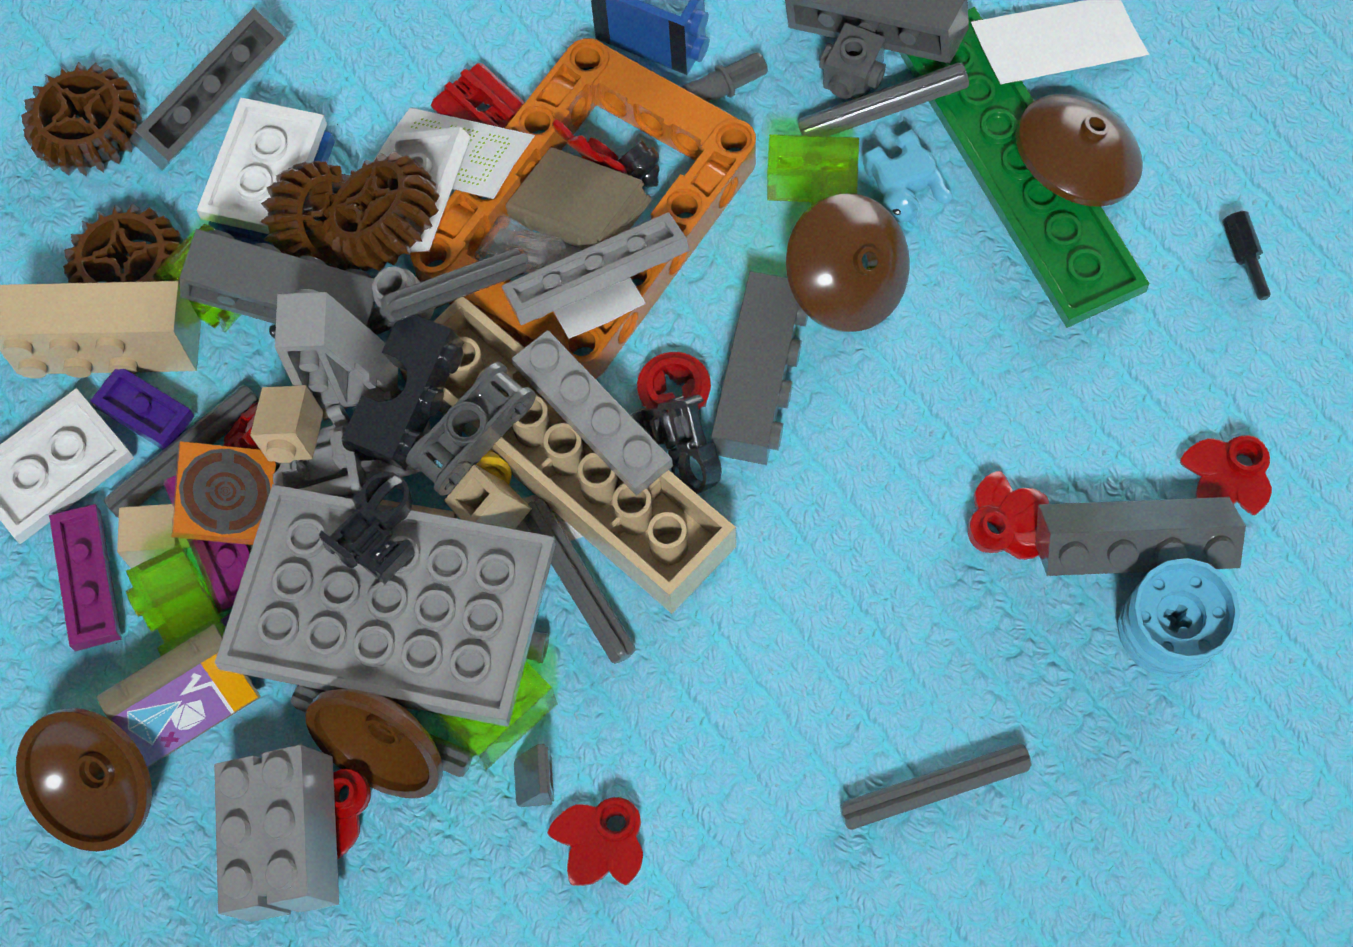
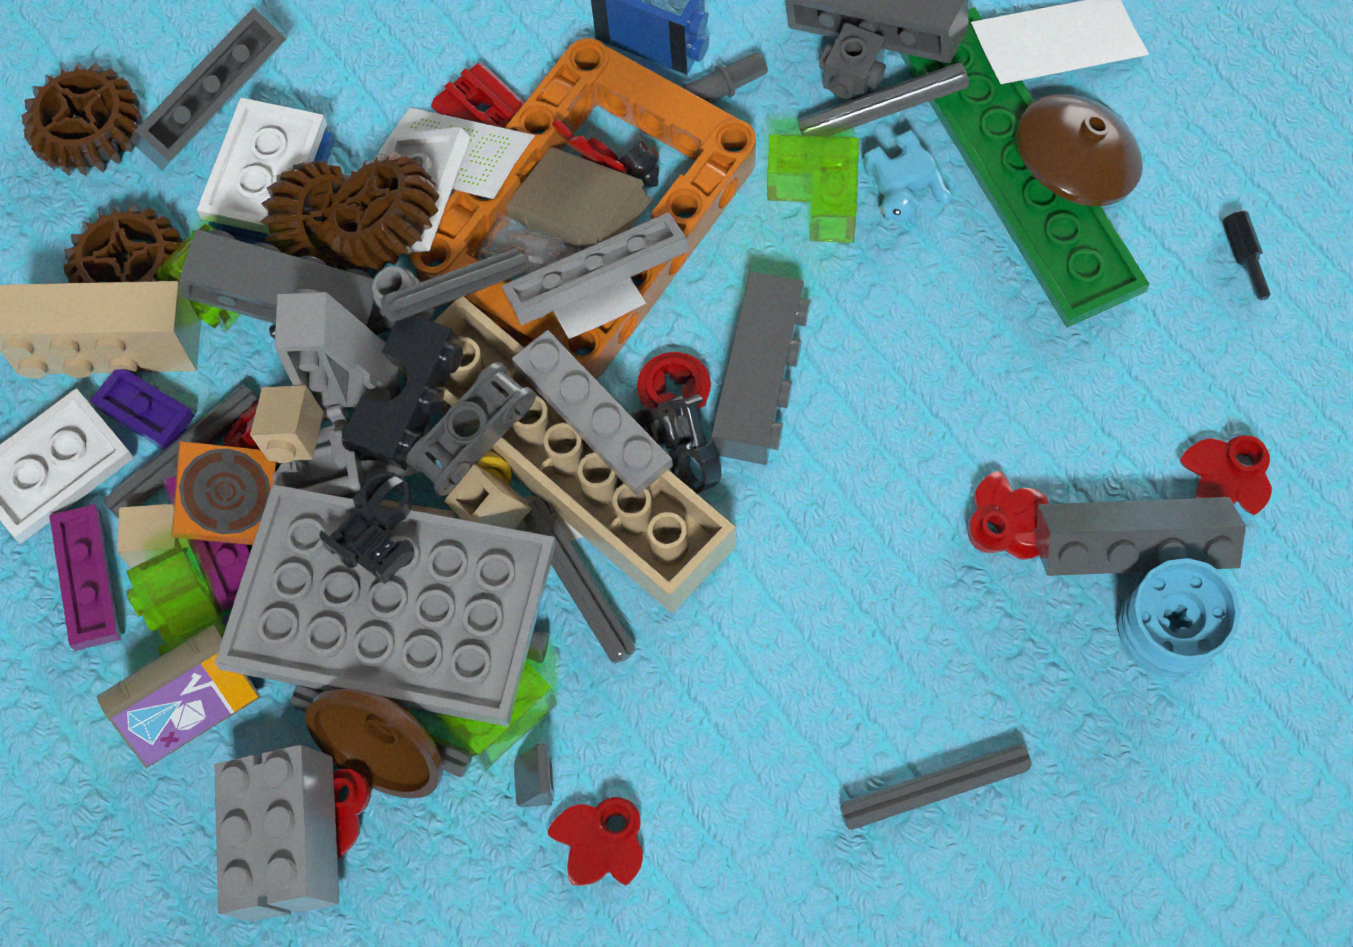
(83, 779): reddish brown dish -> none
(828, 268): reddish brown dish -> none

